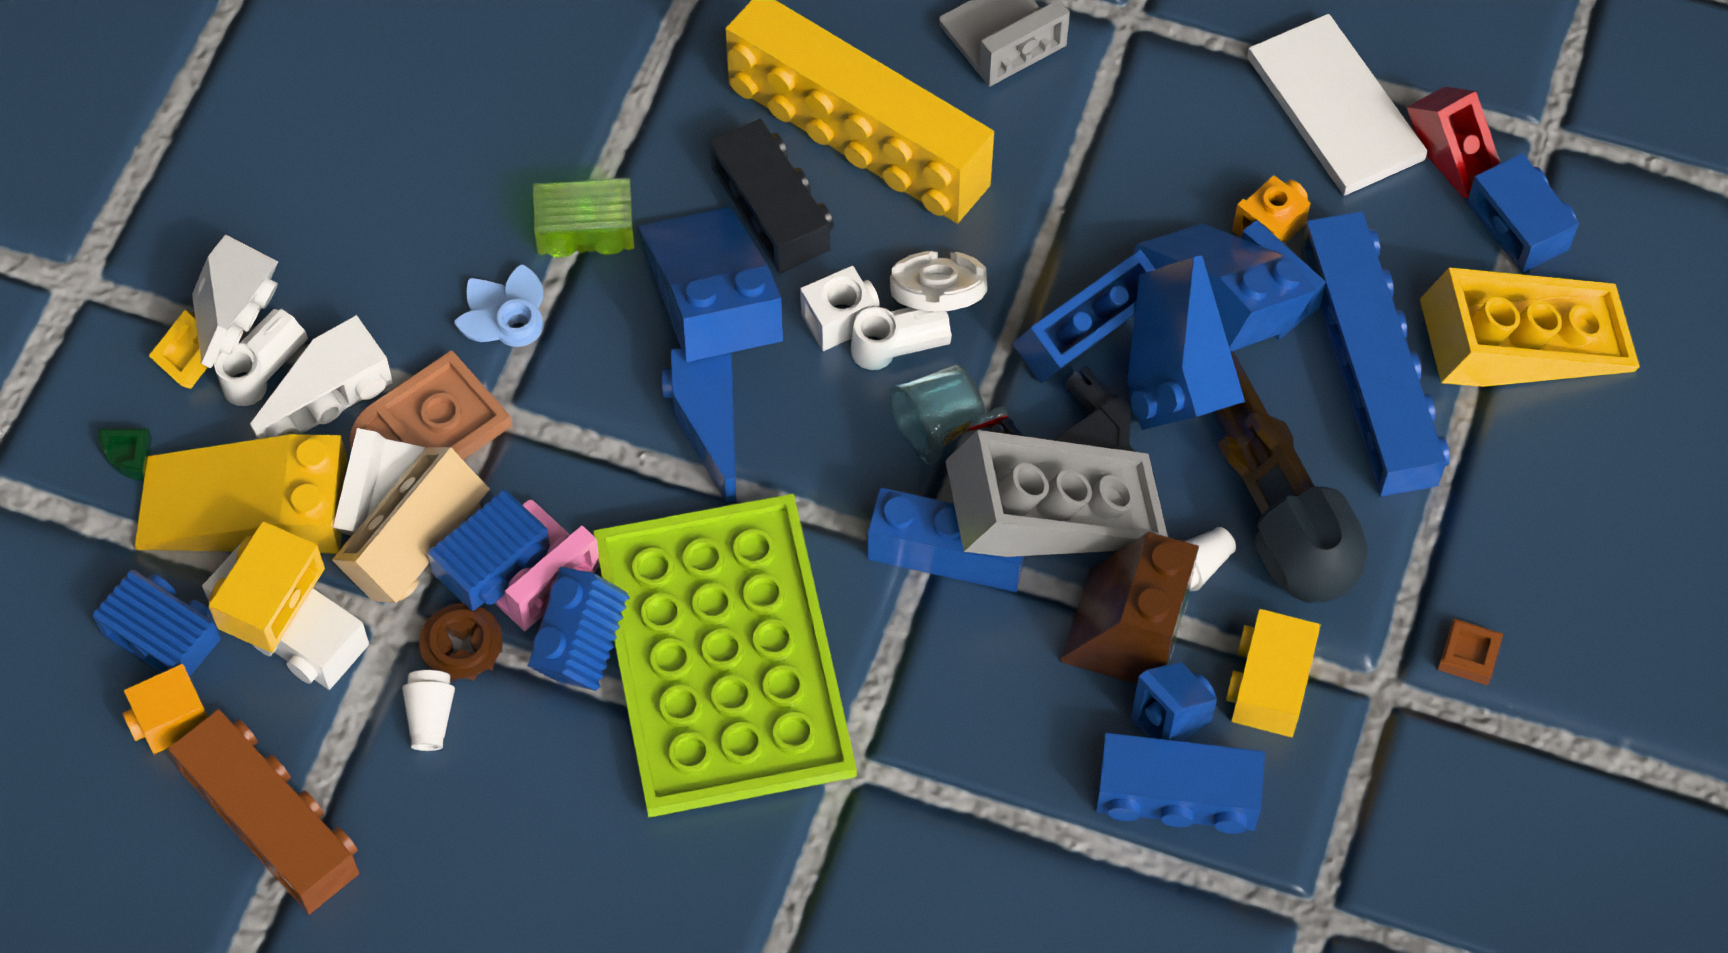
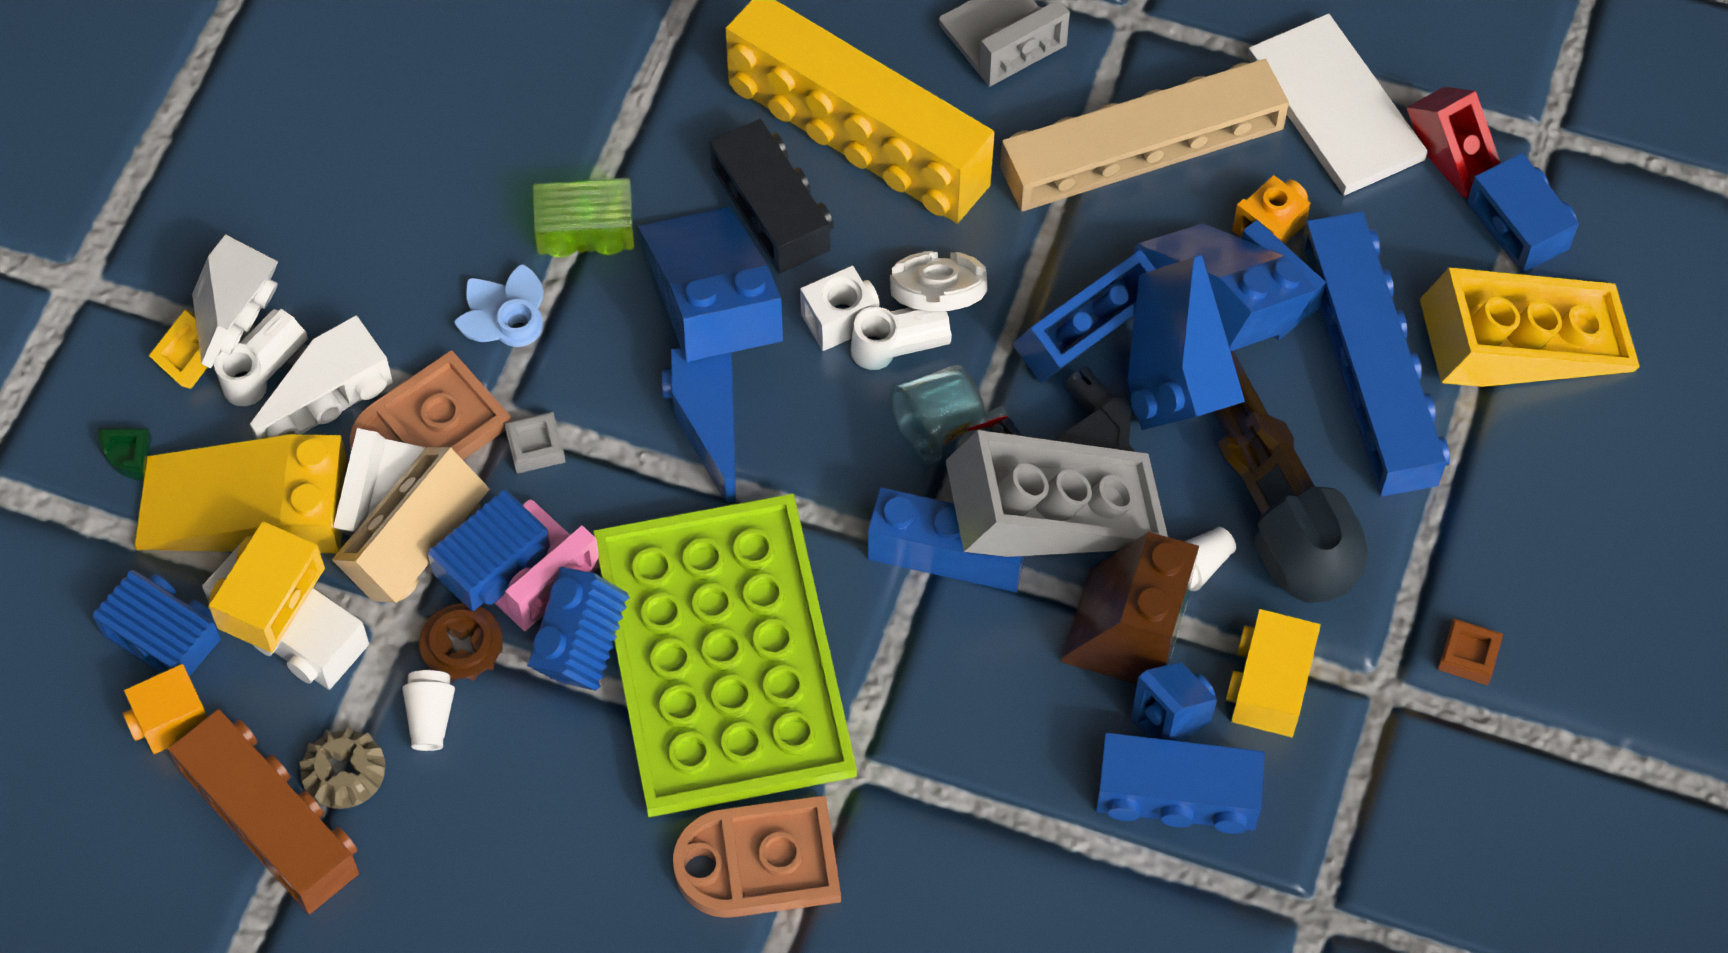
(343, 789): none -> dark tan gear
(535, 442): none -> light grey tile
(763, 856): none -> nougat tile
(1143, 134): none -> tan brick

